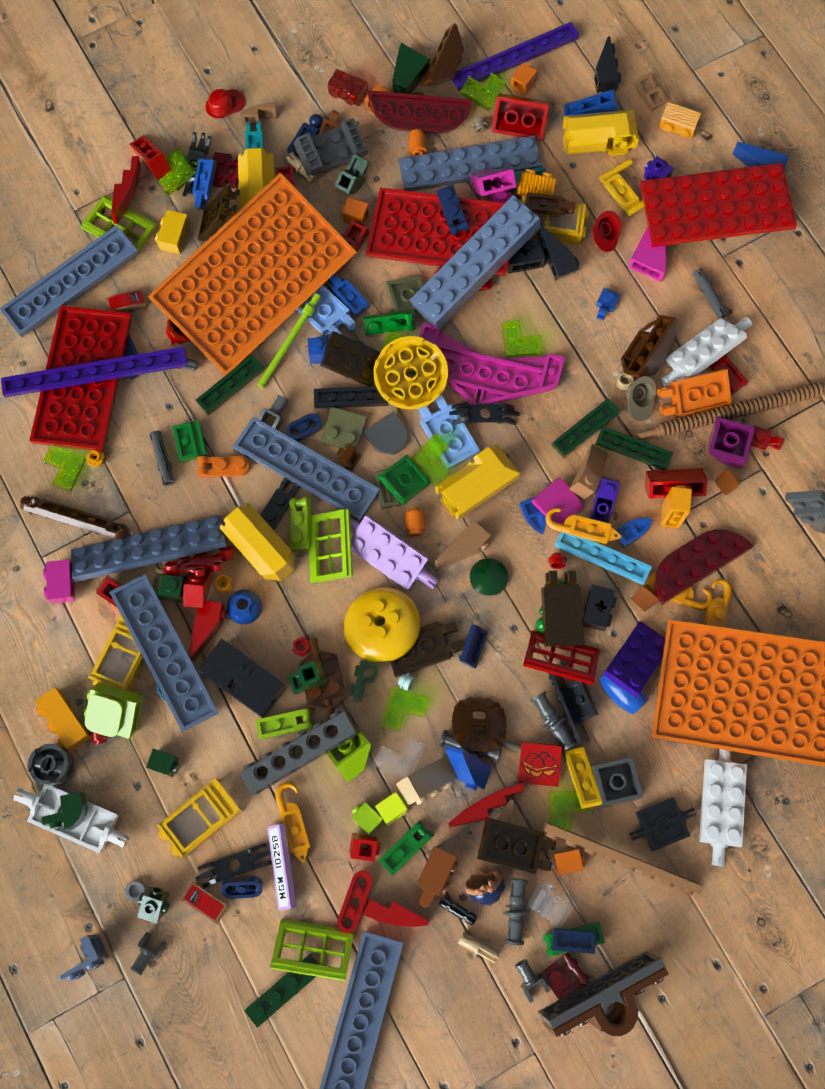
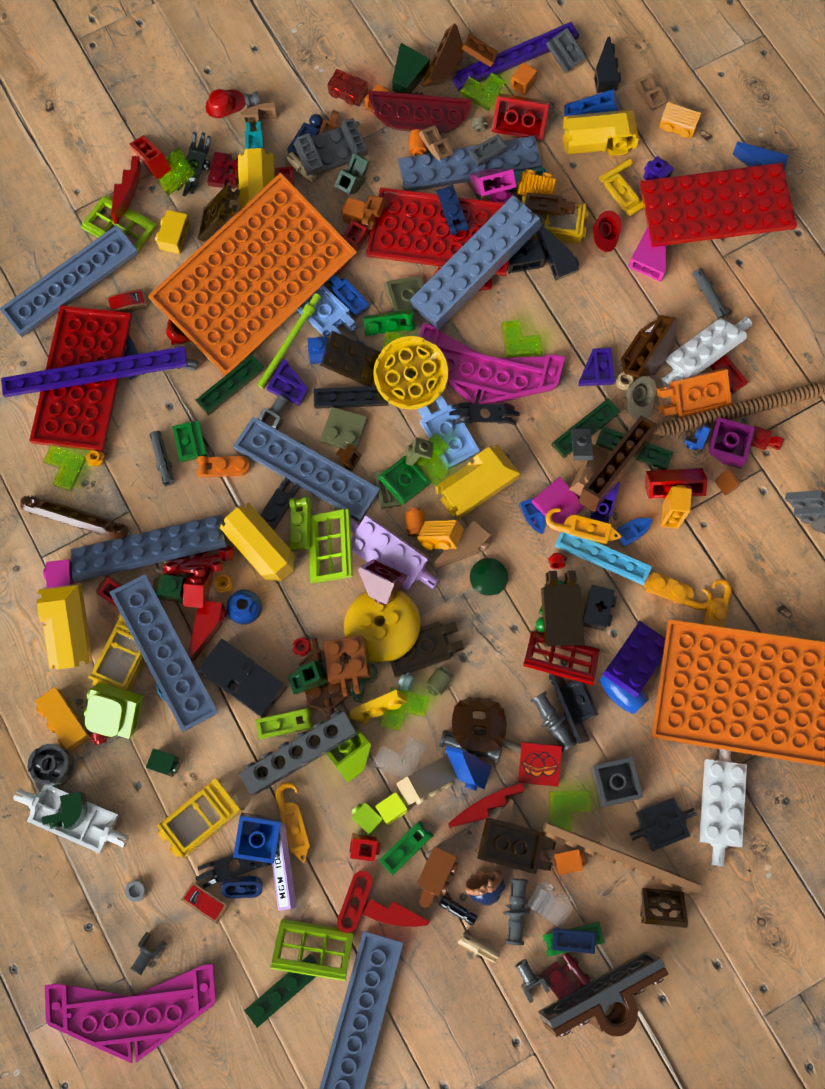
(65, 625): none -> yellow brick
(96, 952): sand blue bracket -> none
(117, 1020): none -> dark pink wing
(153, 904): brick -> none
(203, 182): blue hinge -> none
(251, 99): none -> flat silver wheel
(257, 838): none -> blue slope
(287, 384): none -> dark purple wing
(303, 427): dark blue plate -> none
(356, 669): none -> dark orange hinge
(372, 209): none -> dark orange plate
(378, 706): none -> yellow plate
(381, 581): none -> slope
(387, 435): dark grey tile -> none
(418, 448): none -> olive bracket
(436, 145): none -> medium nougat slope
(439, 681): none -> olive brick
(440, 534): none -> light orange brick
(473, 646): dark blue plate -> none
(479, 50): none -> dark orange plate
(488, 150): none -> dark grey plate
(565, 50): none -> dark grey plate
(582, 444): none -> dark grey plate
(582, 778): yellow plate -> none
(598, 368): none -> dark purple wing
(606, 302): blue plate -> none
(617, 463): none -> reddish brown brick
(644, 597): dark orange slope -> none
(665, 896): none -> dark brown piece
(697, 561): dark red plate -> none
(701, 435): none -> blue bracket

